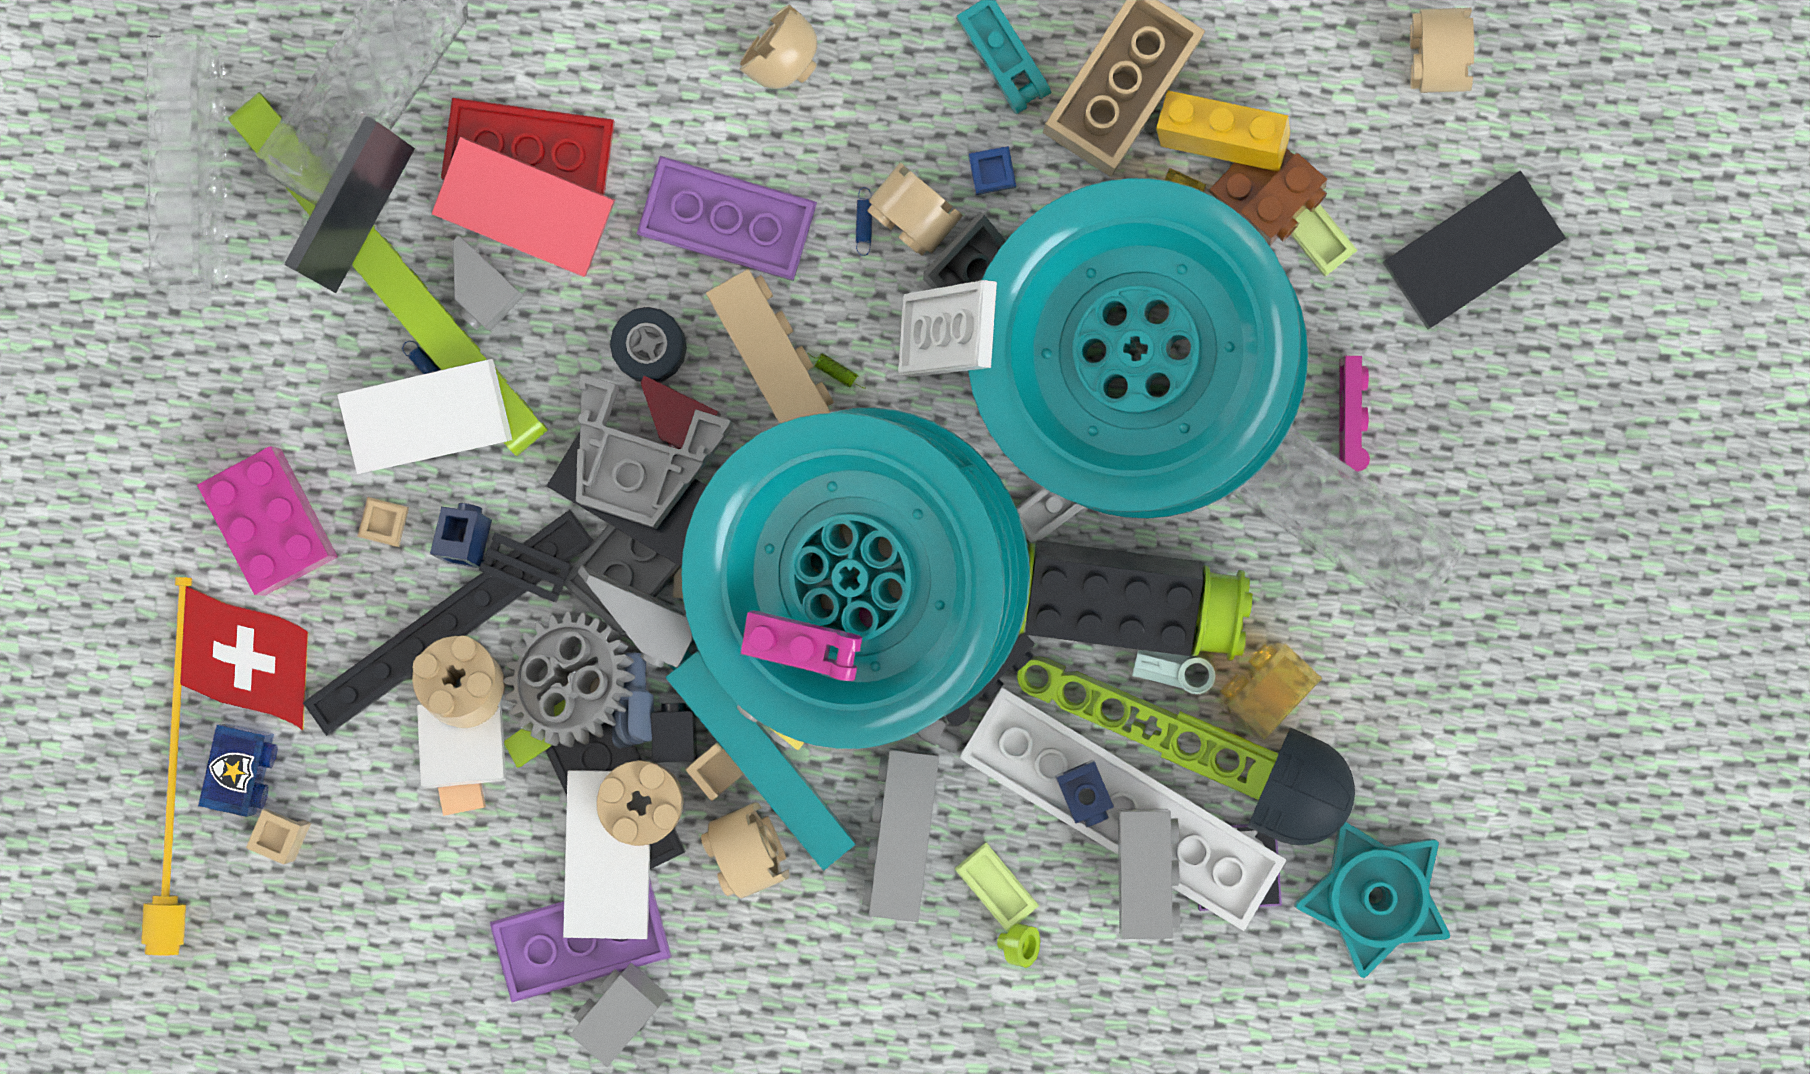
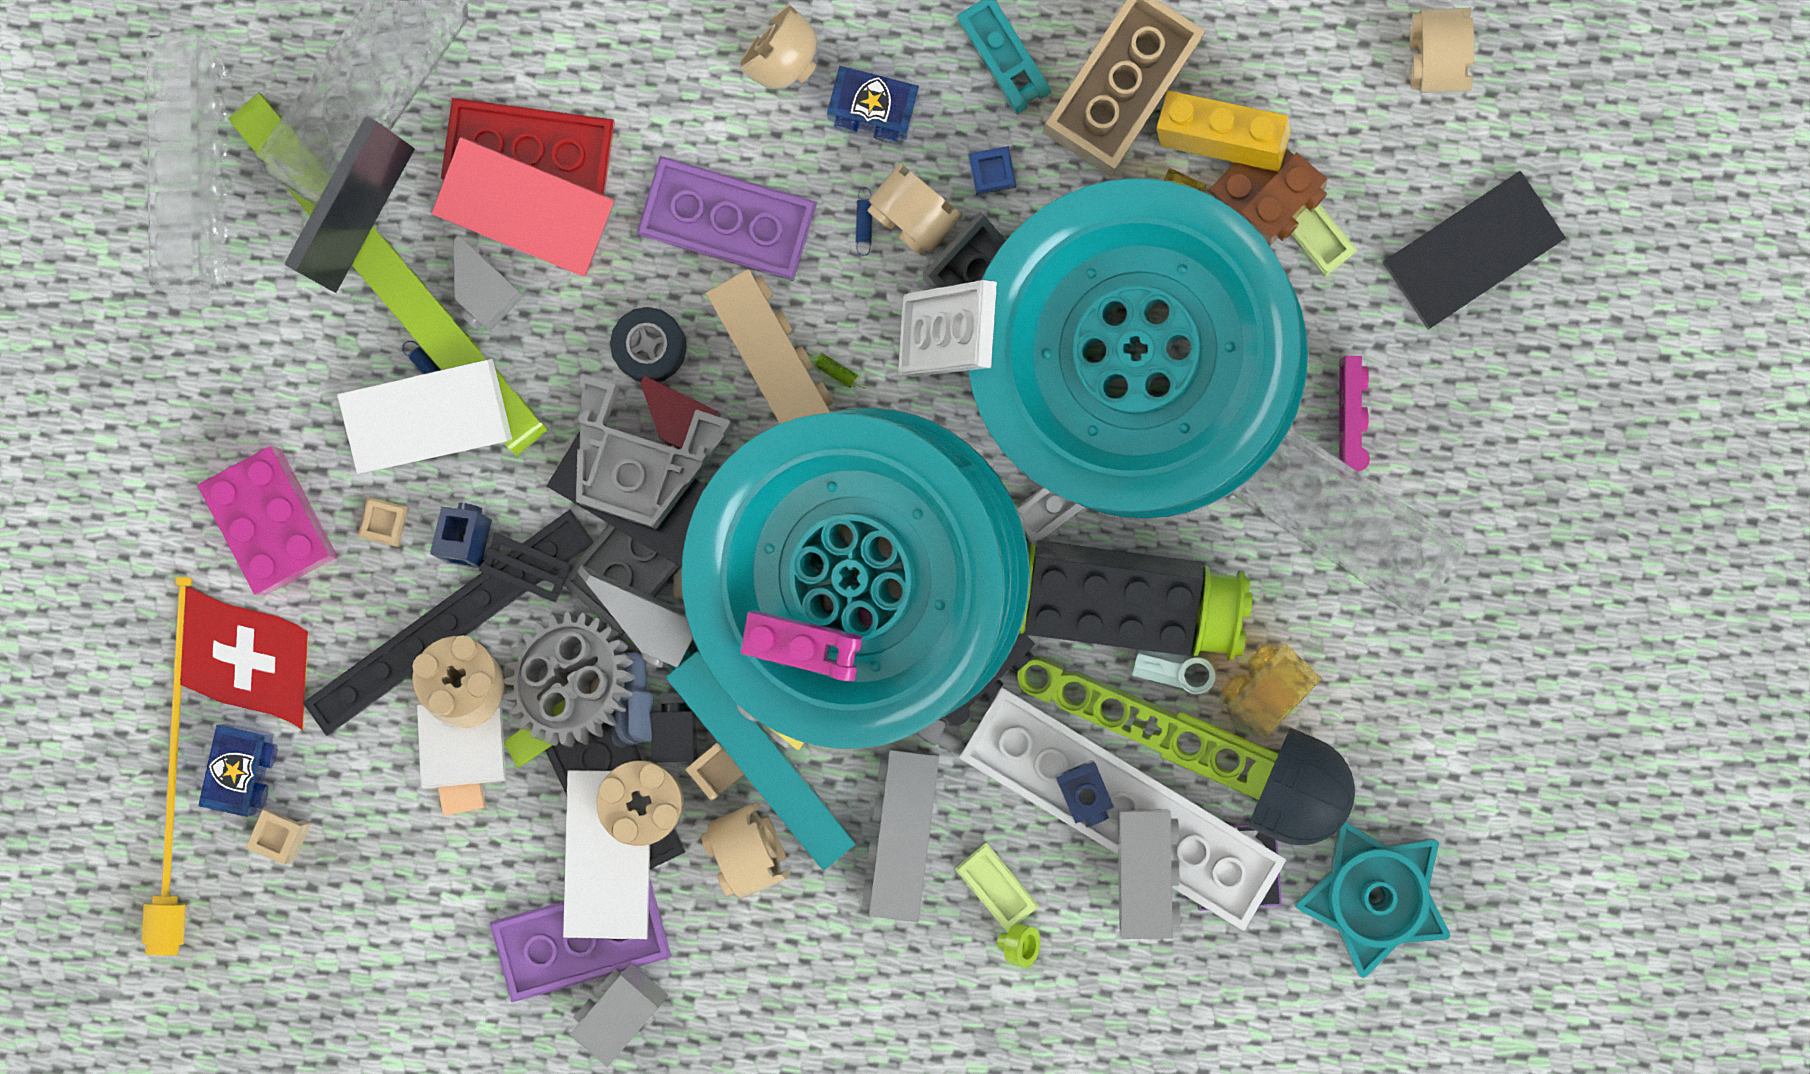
(872, 104): none -> clear blue brick

